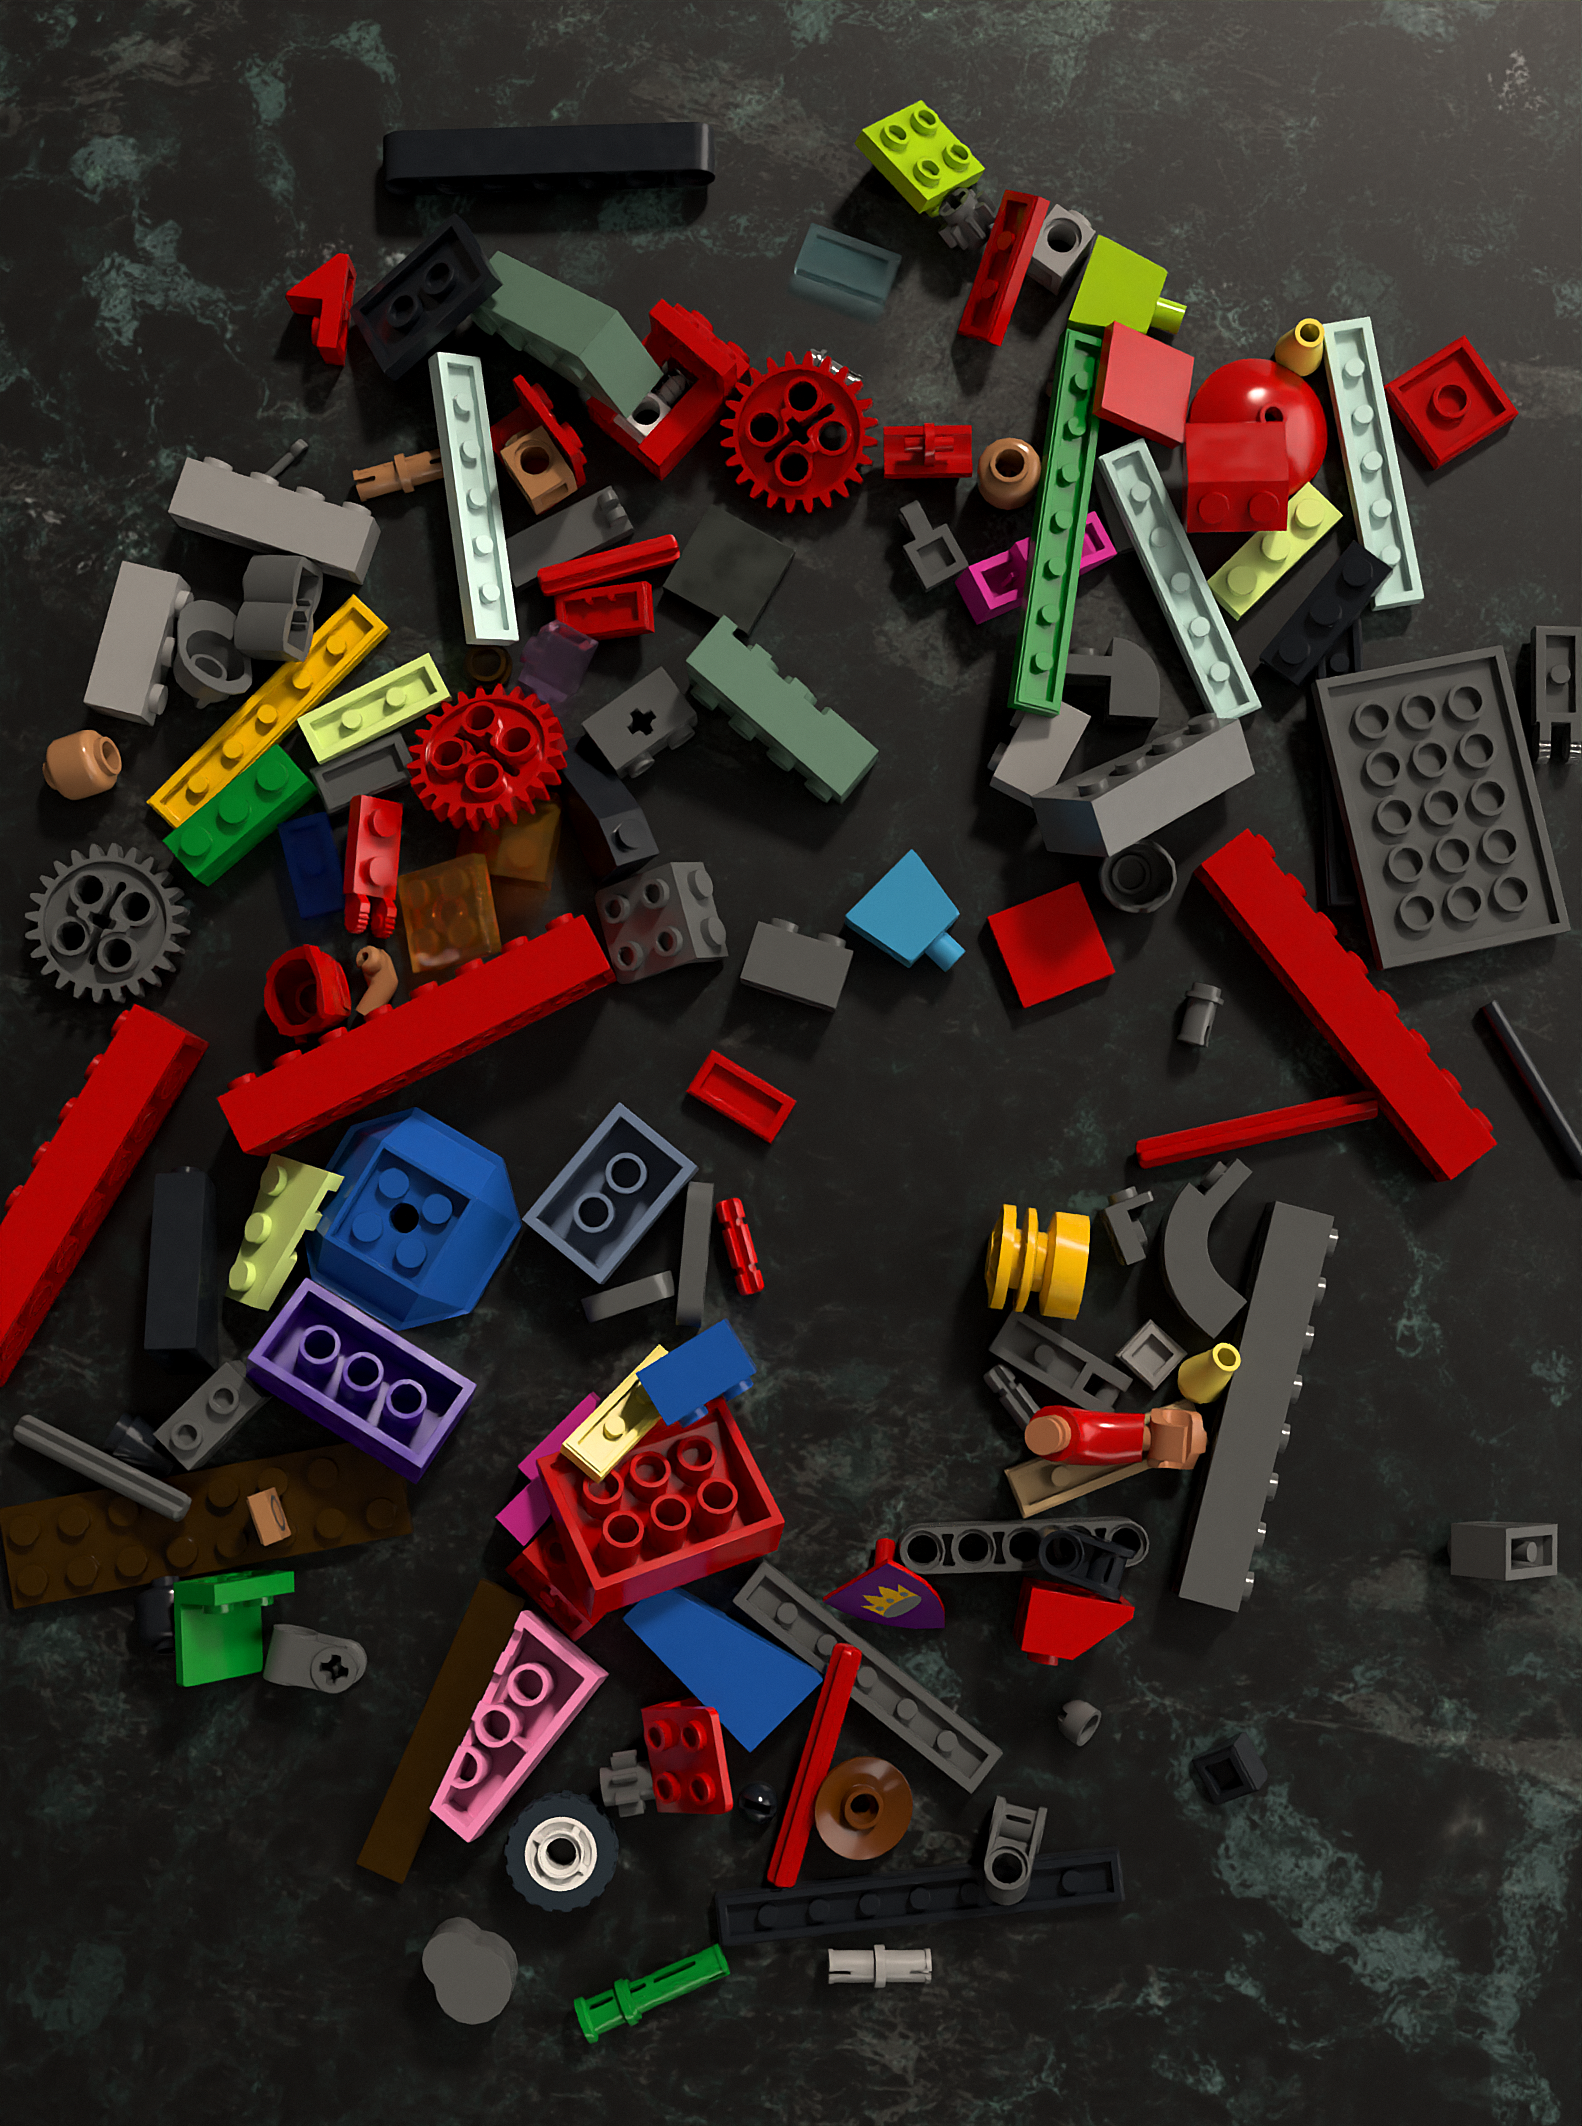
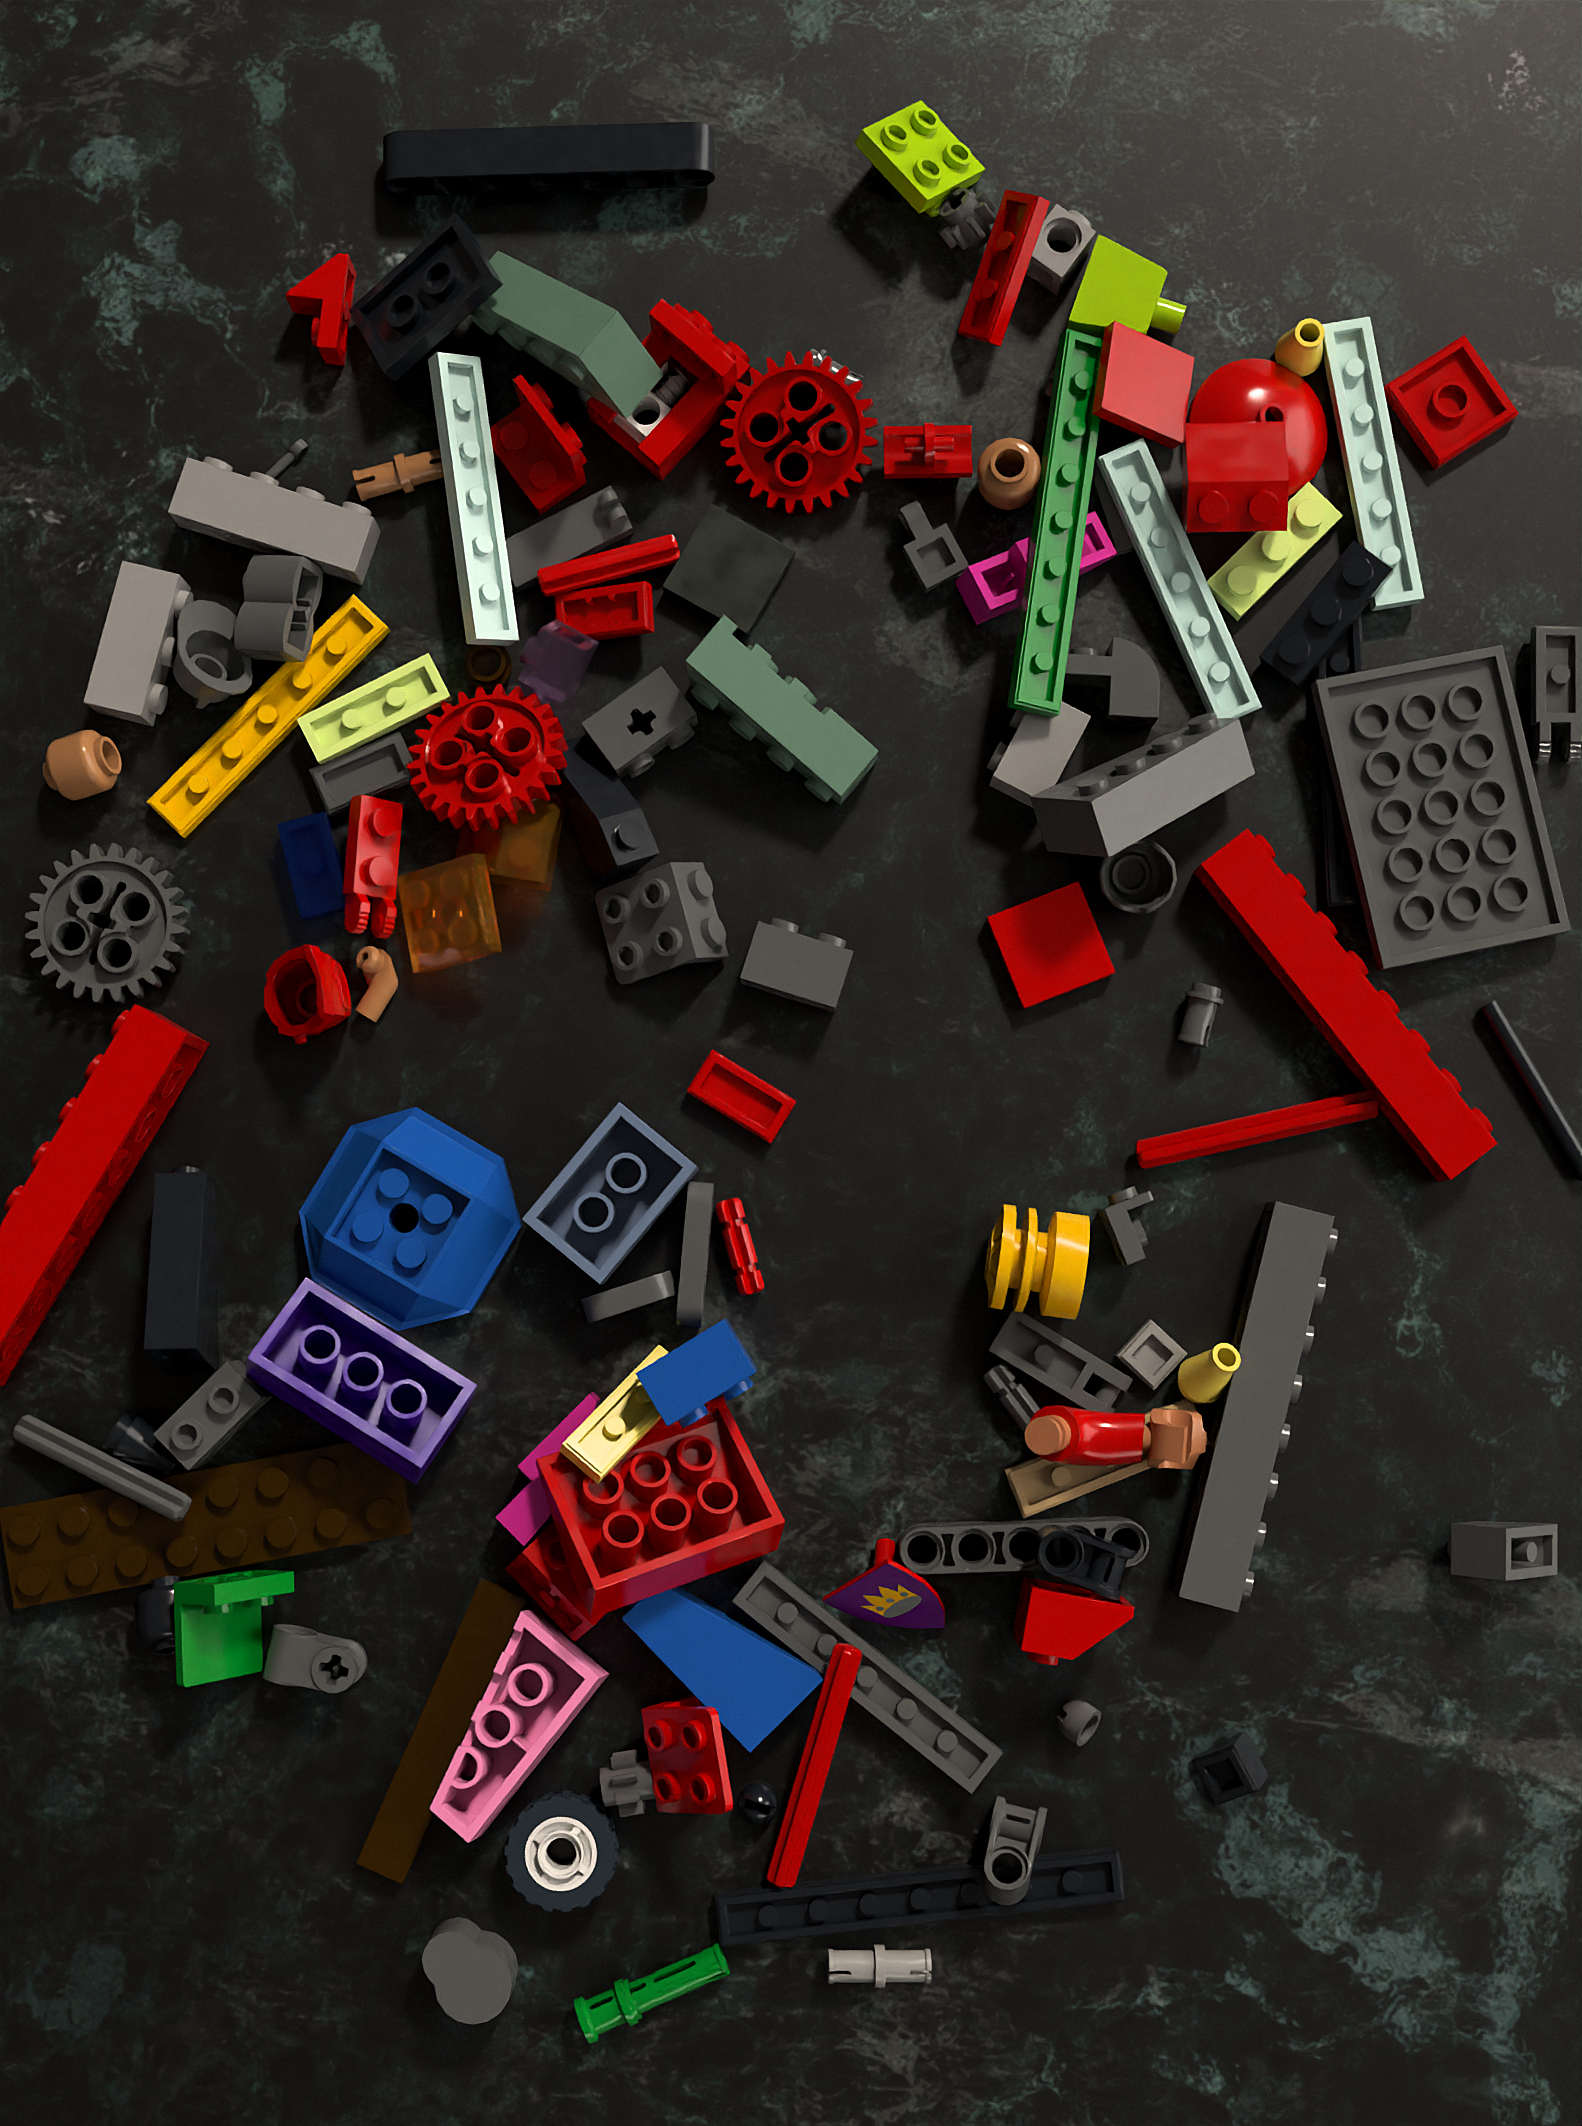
(241, 815): green brick -> none
(268, 1516): medium nougat tile -> none
(280, 1216): yellowish green wing -> none
(417, 1037): red brick -> none
(543, 488): medium nougat brick -> none
(848, 264): clear light blue tile -> none
(881, 1819): reddish brown dish -> none
(908, 915): dark azure torso -> none
(1183, 1251): dark grey arch -> none

